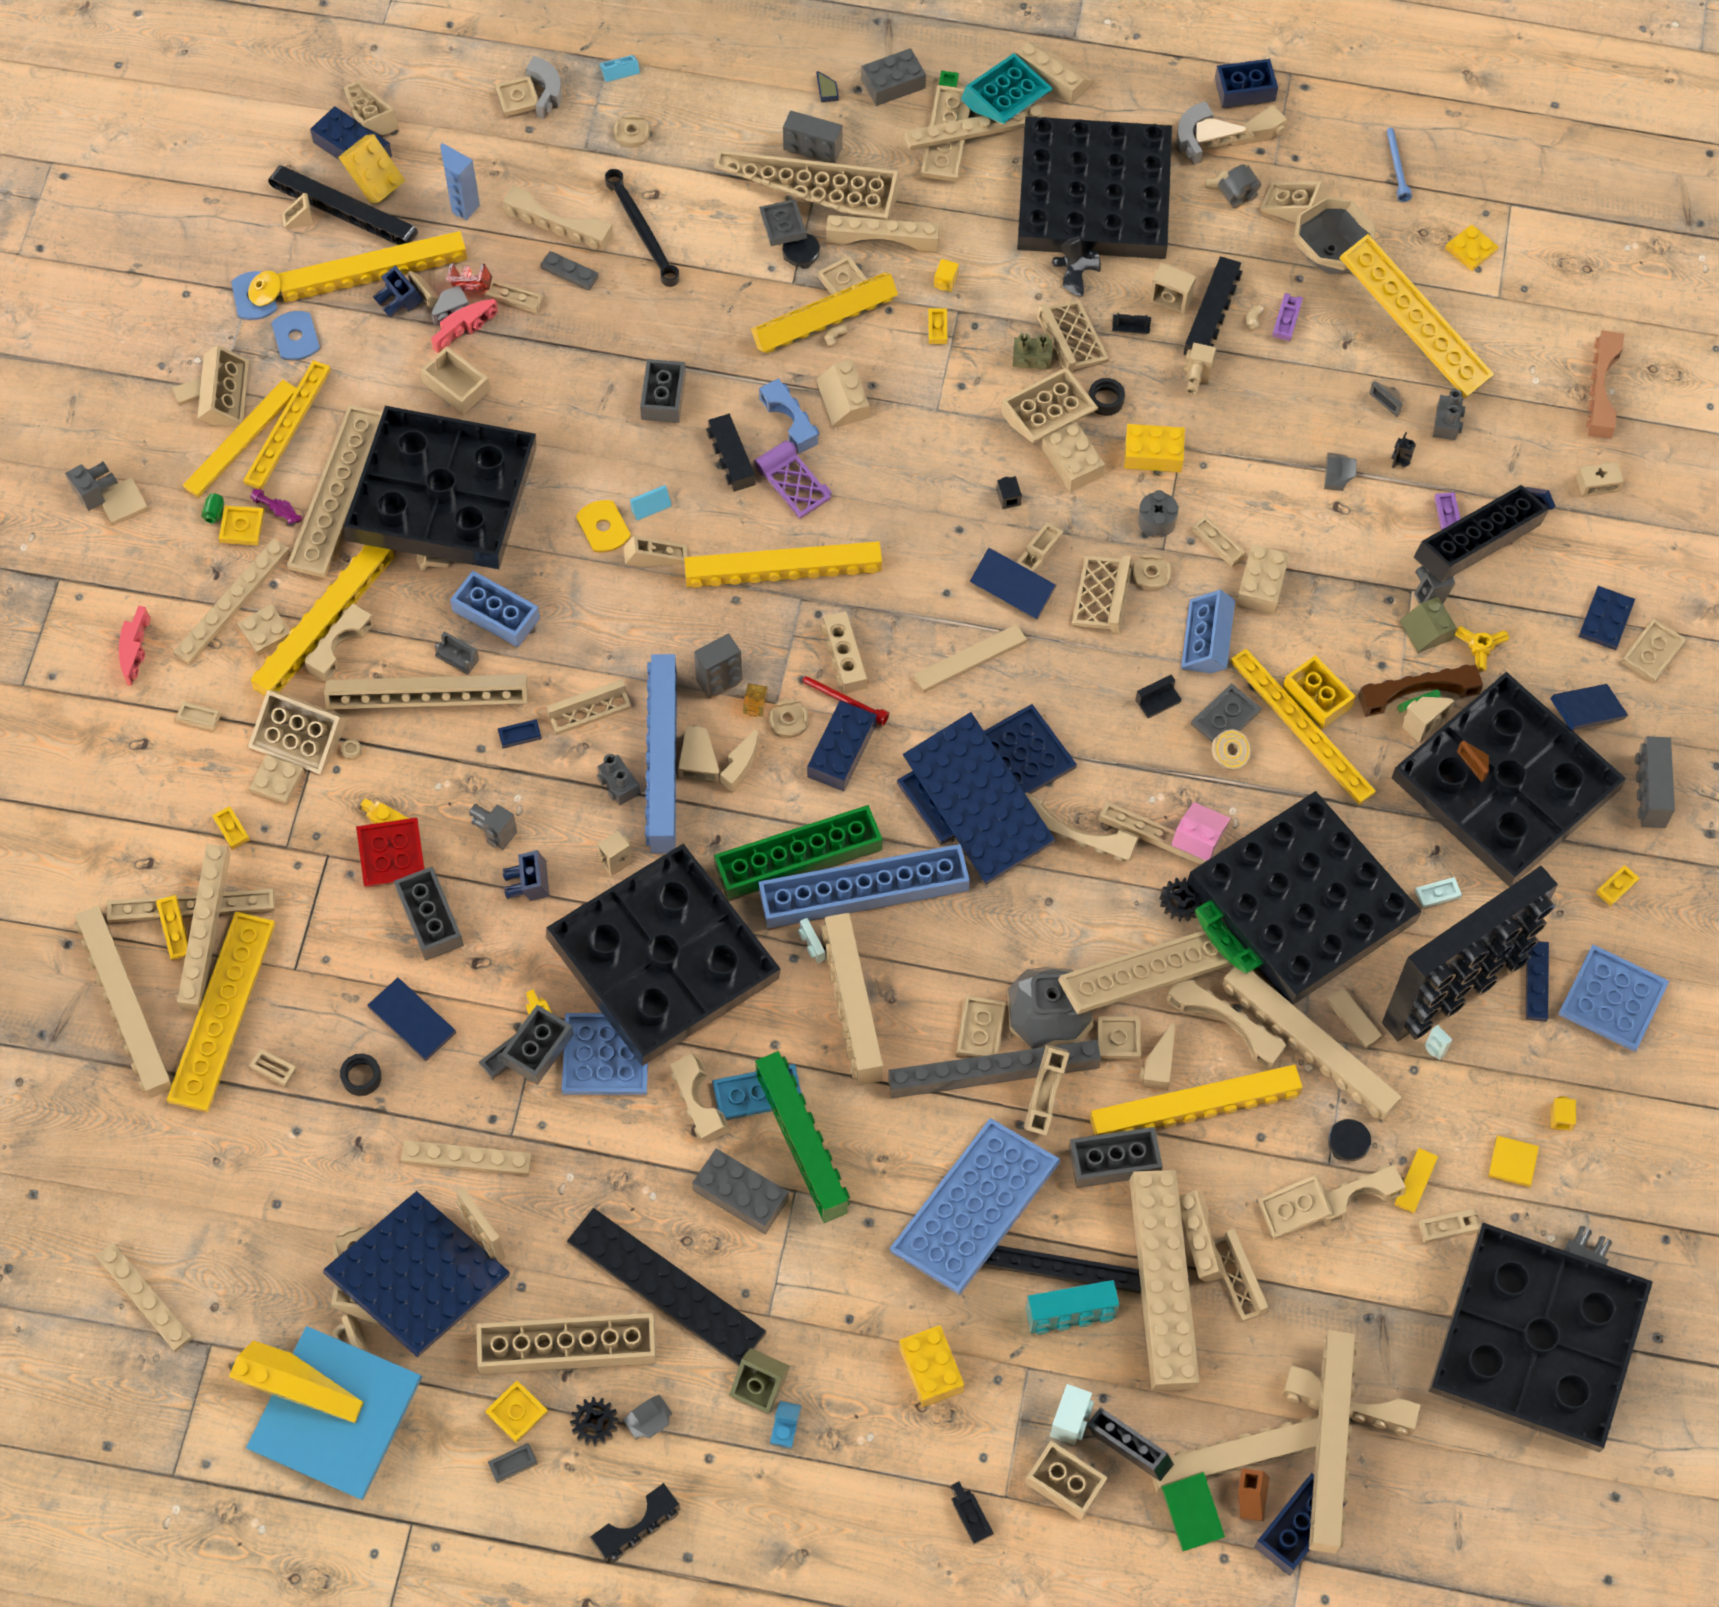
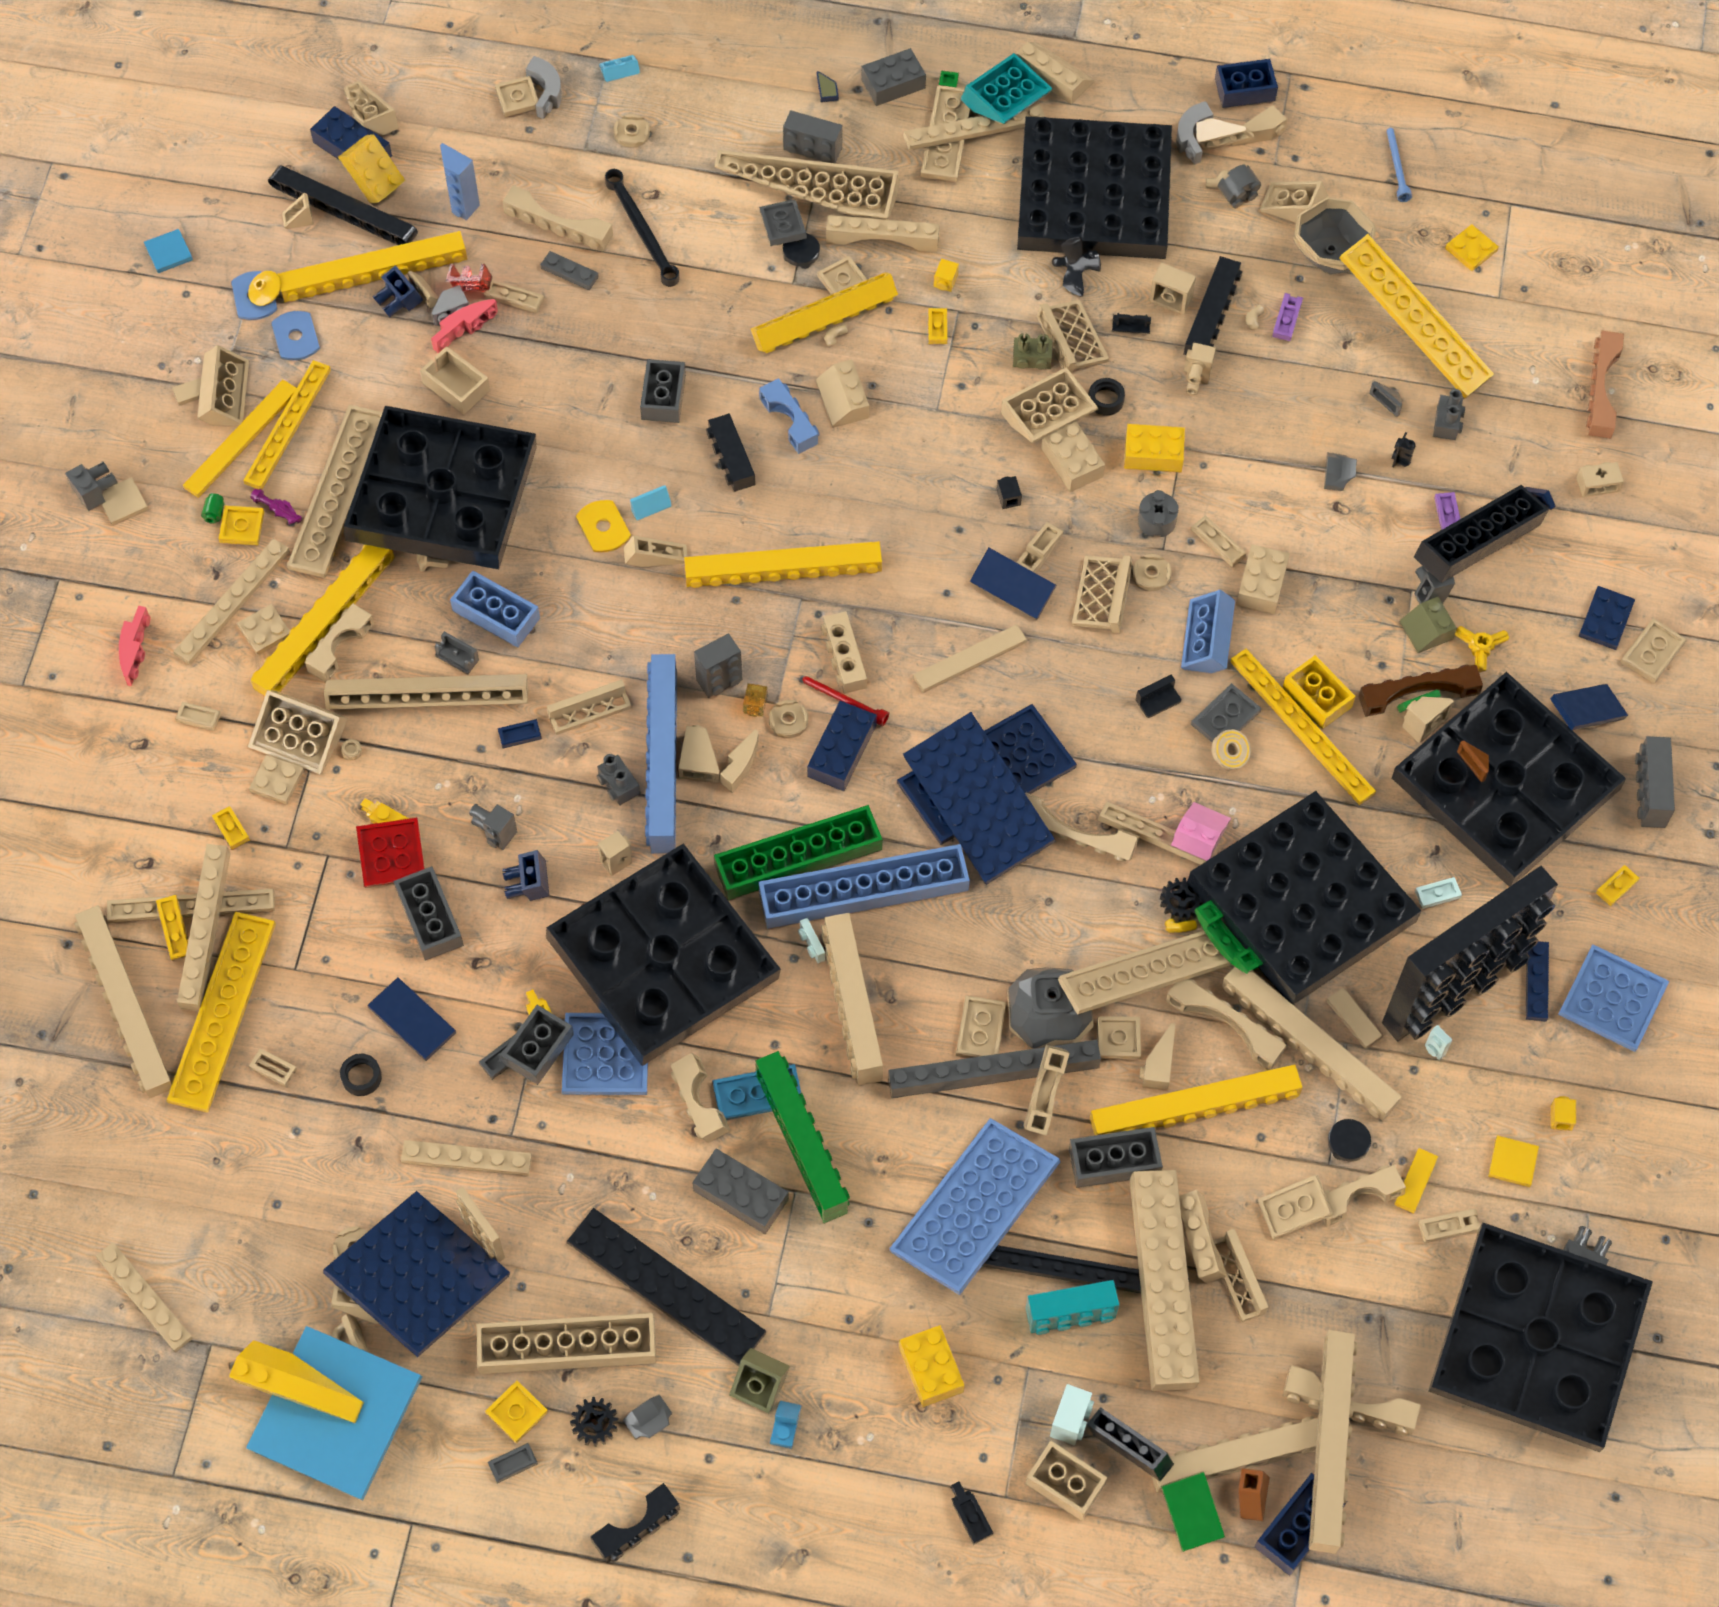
(168, 251): none -> dark azure tile
(780, 458): medium lavender piece -> none
(1173, 927): none -> yellow arm

